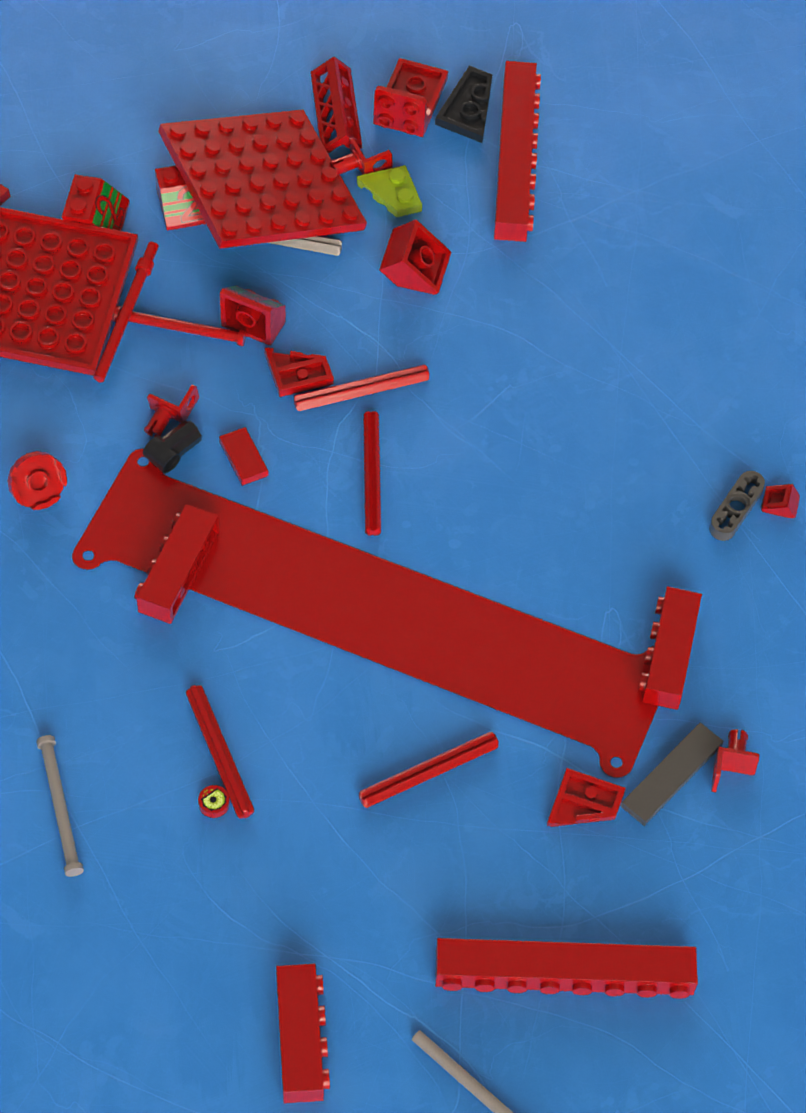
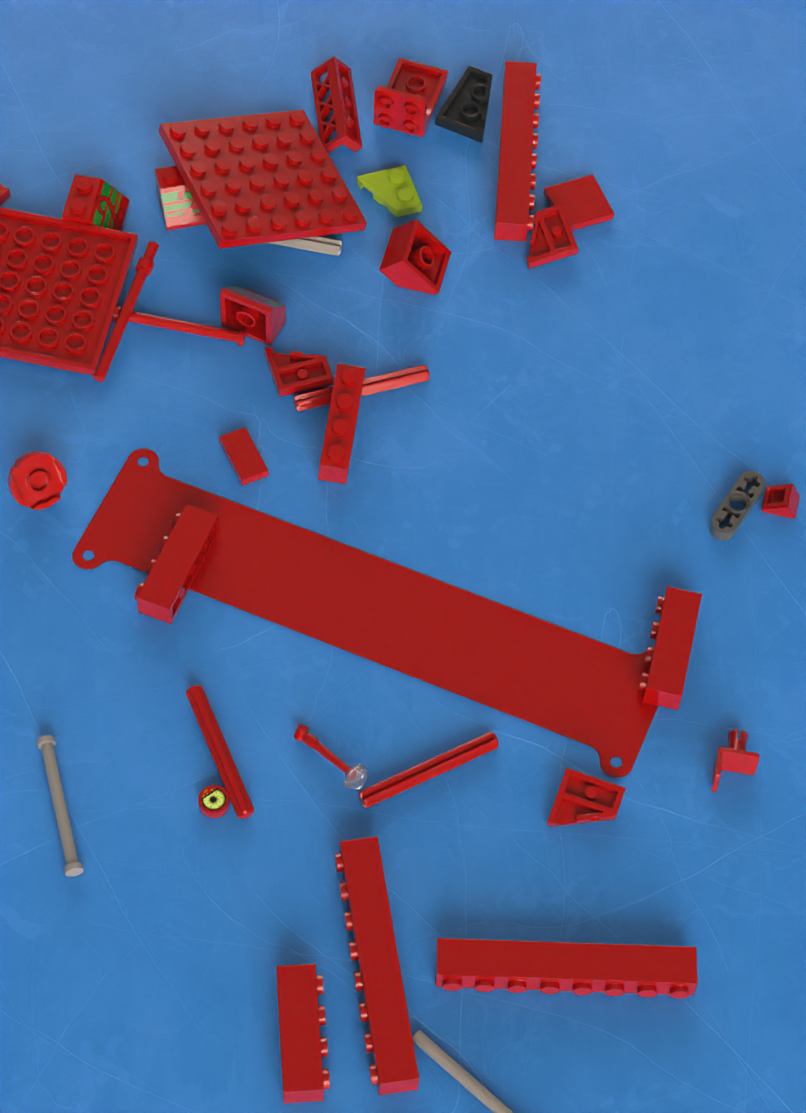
(165, 411): red bracket -> none
(167, 450): black piece -> none
(341, 423): none -> red brick
(354, 776): none -> red piece
(357, 160): red bracket -> none
(372, 474): red axle -> none
(378, 966): none -> red brick
(551, 237): none -> red wing
(581, 201): none -> red tile
(671, 774): dark grey tile -> none

